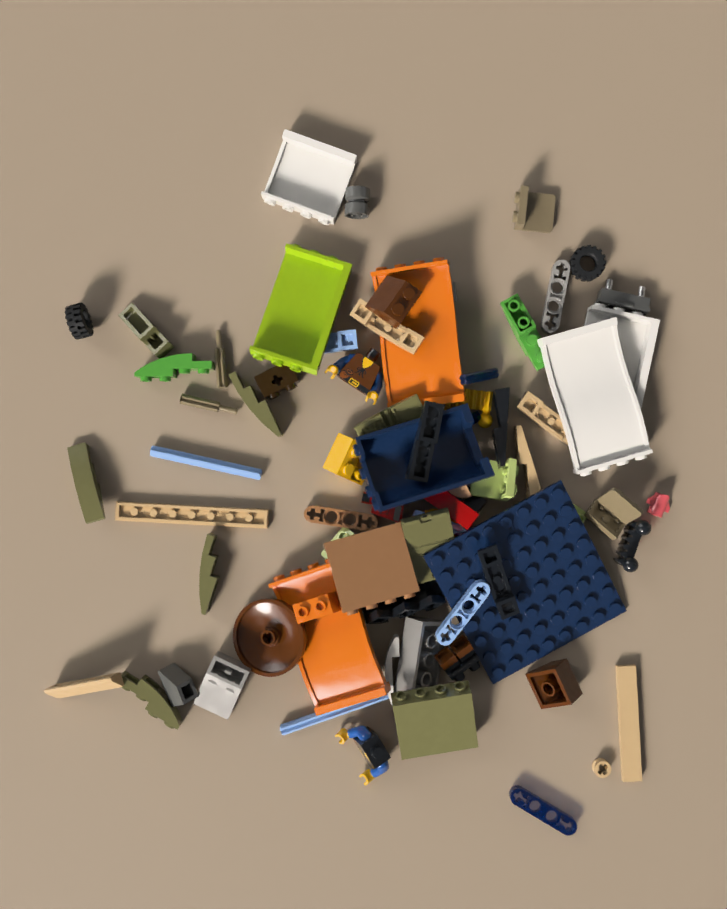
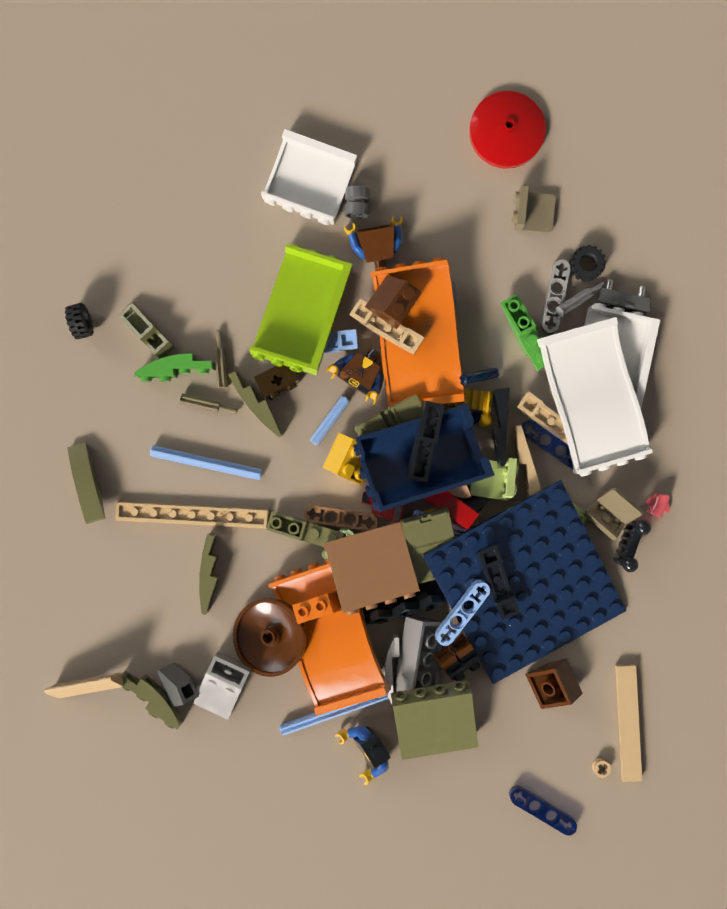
(302, 529): none -> olive slope
(329, 421): none -> light blue axle
(377, 242): none -> reddish brown torso
(503, 145): none -> red dish
(550, 448): none -> clear blue beam
(578, 299): none -> light grey axle

